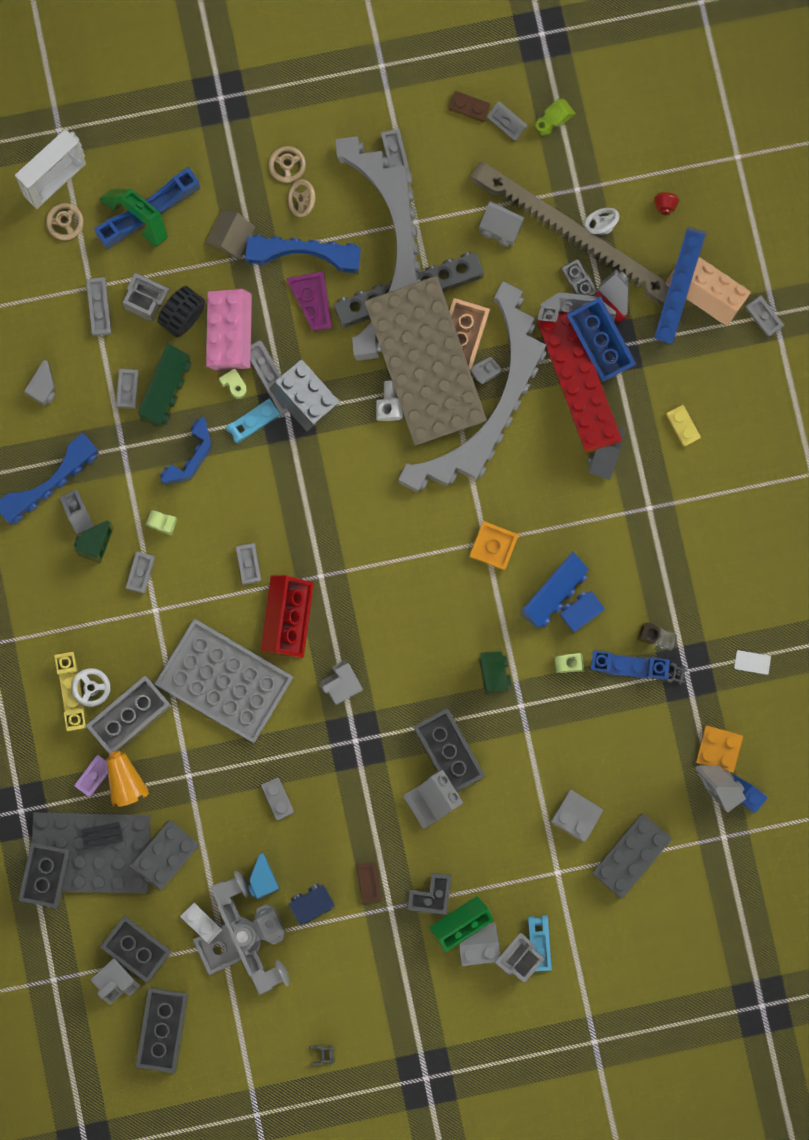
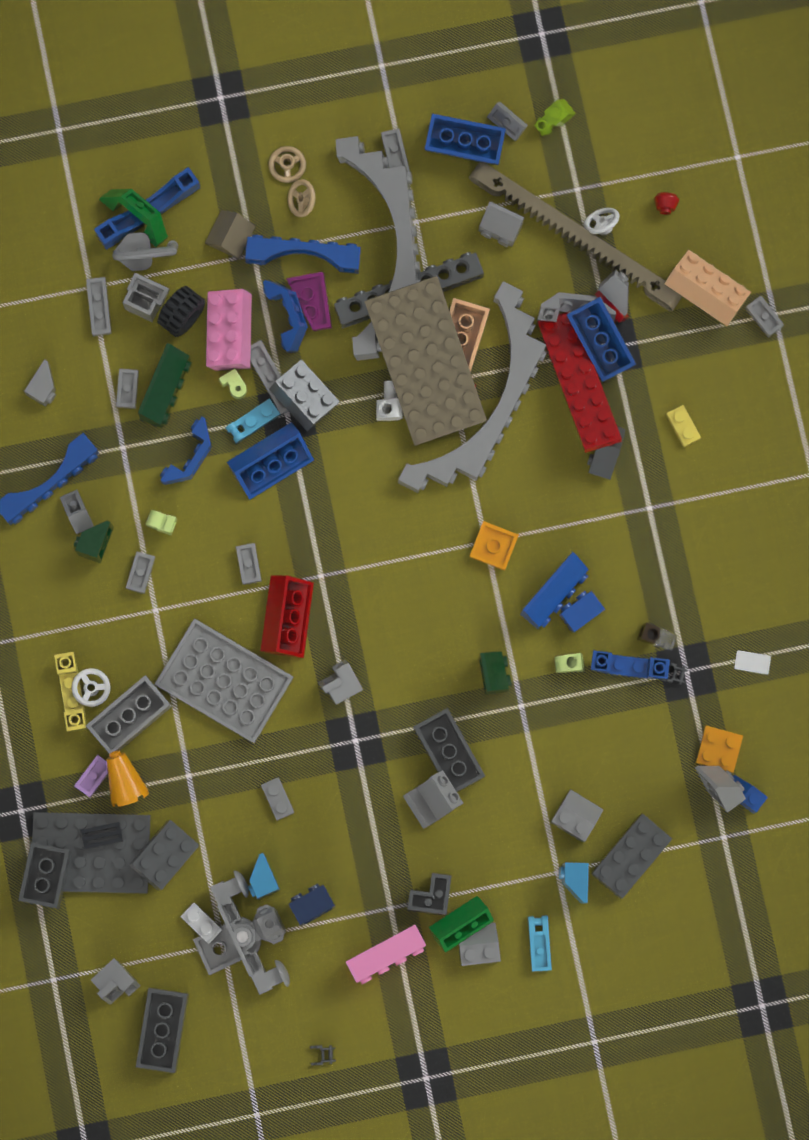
(64, 146): white window -> none
(64, 215): tan piece -> none
(136, 949): dark grey brick -> none
(137, 253): none -> light grey piece
(270, 460): none -> blue slope
(291, 339): none -> blue slope
(368, 882): reddish brown tile -> none
(386, 953): none -> bright pink brick
(465, 139): none -> blue slope
(469, 106): reddish brown plate -> none
(486, 370): light grey plate -> none
(520, 958): light grey plate -> none
(575, 879): none -> dark azure slope
(578, 279): light grey slope -> none
(680, 285): blue arch -> none

